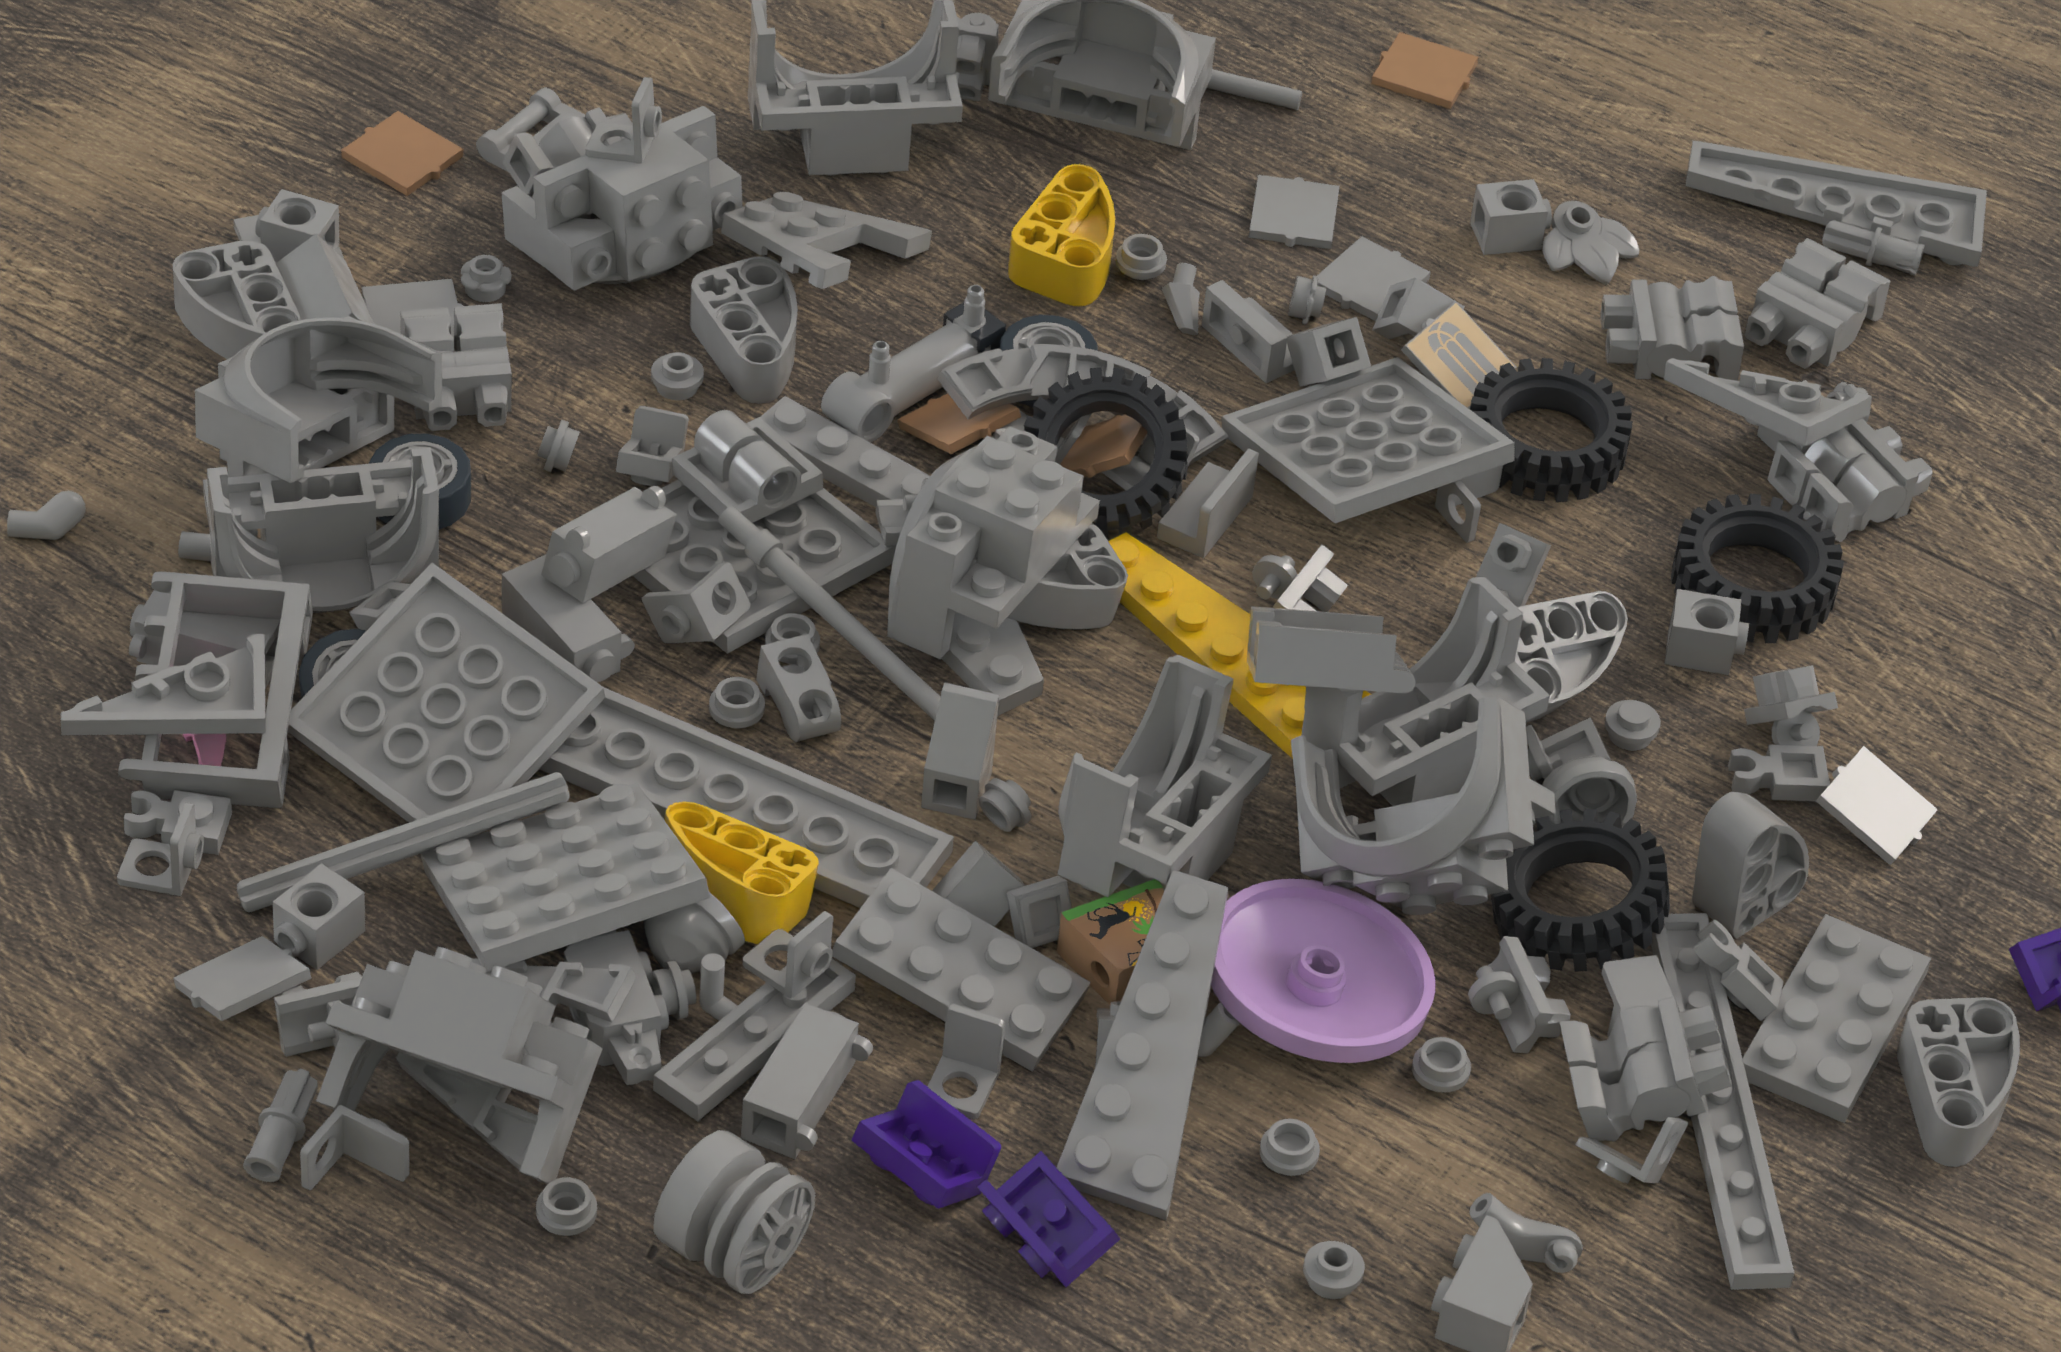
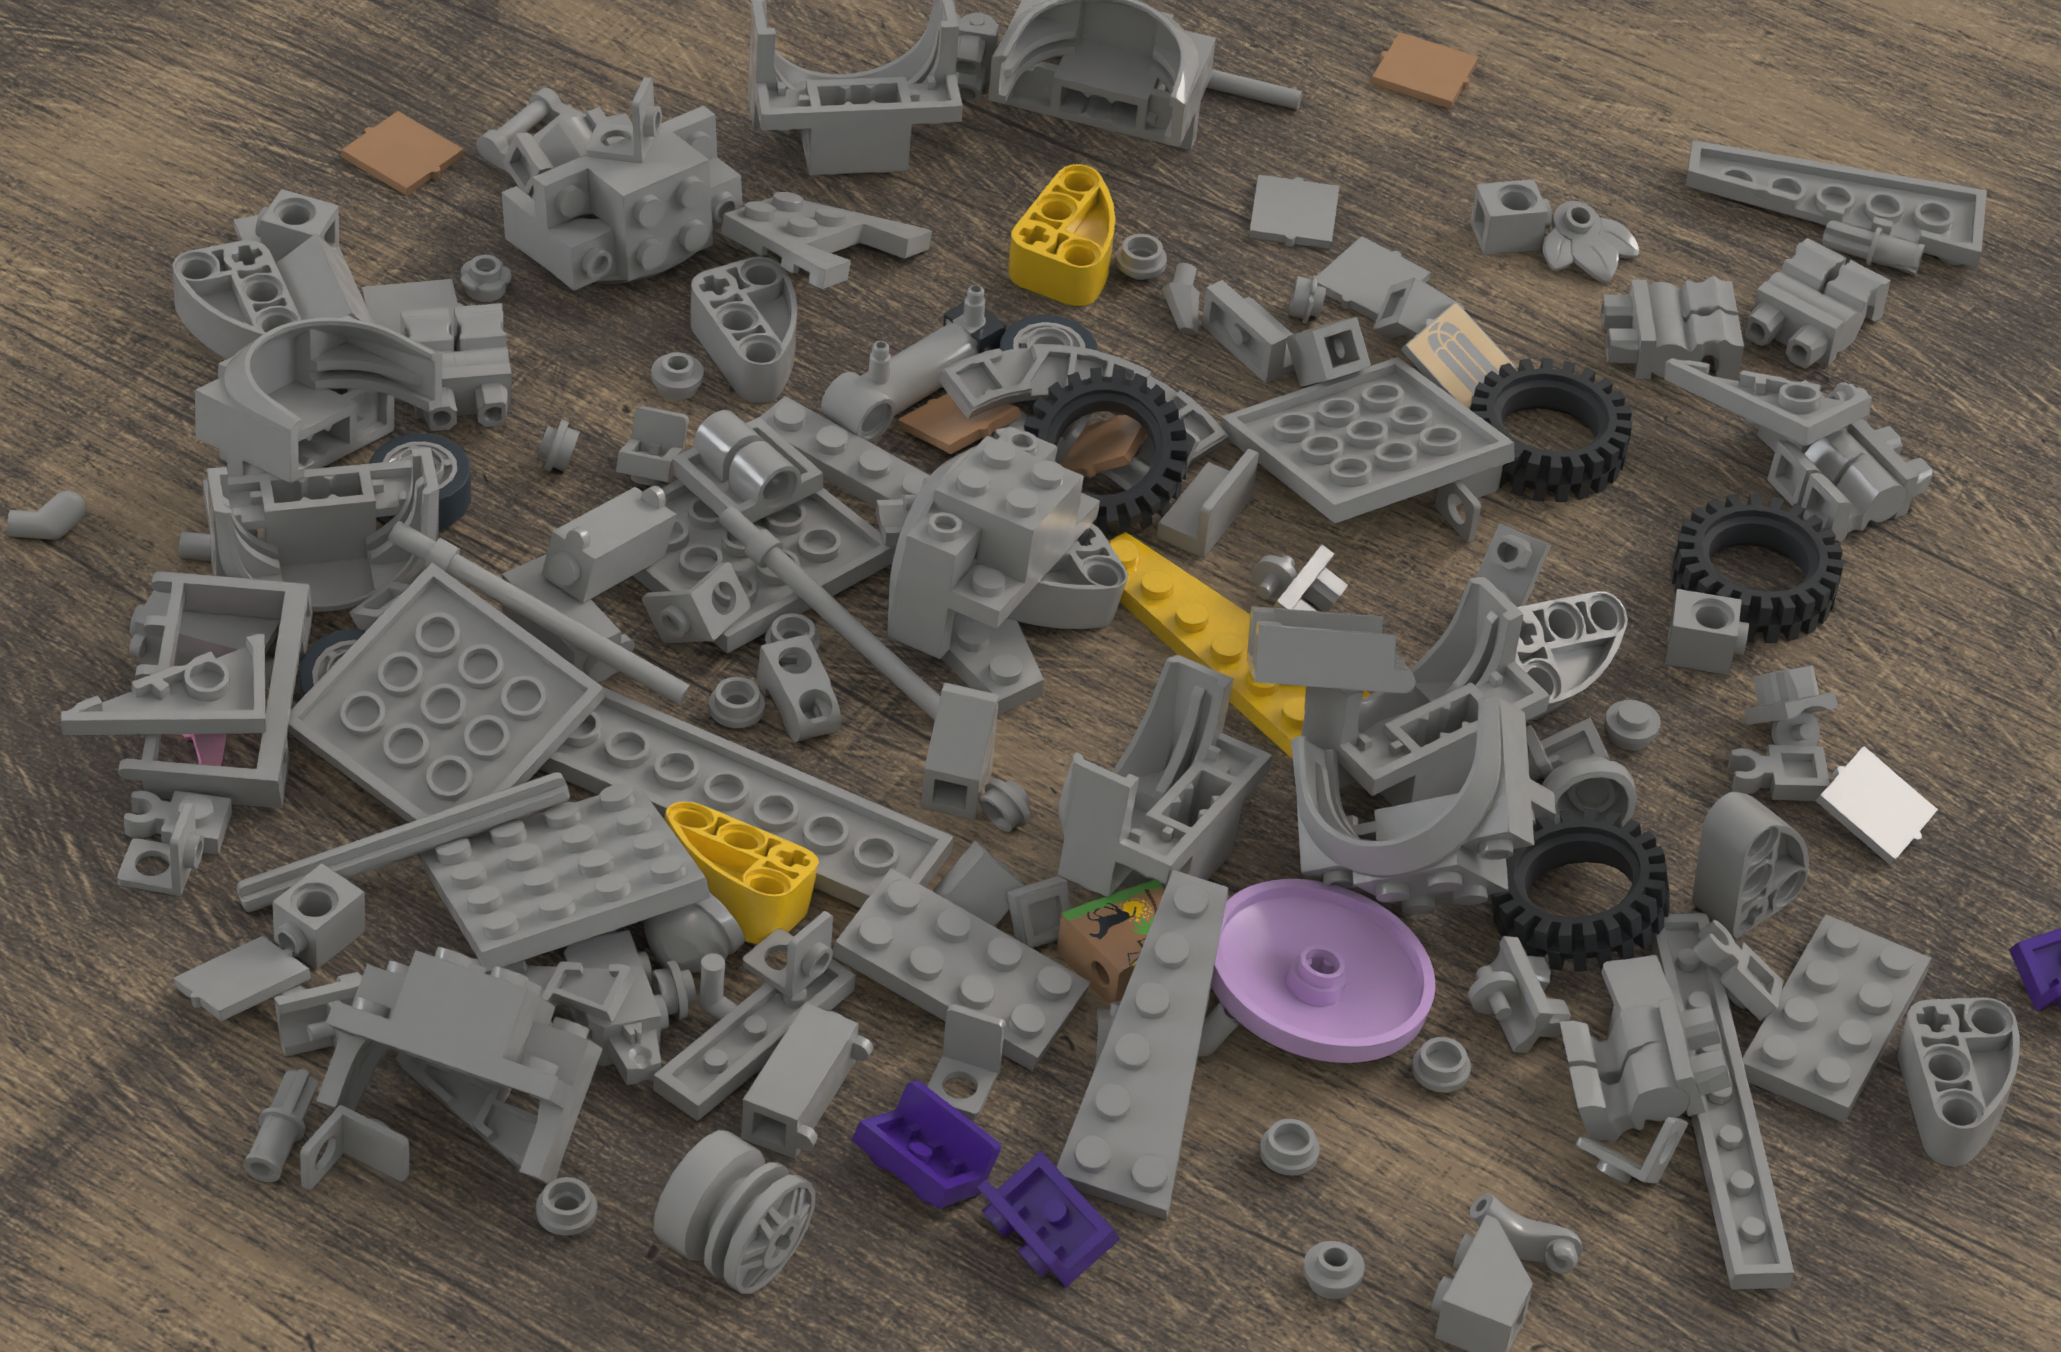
(448, 559): none -> light grey bar

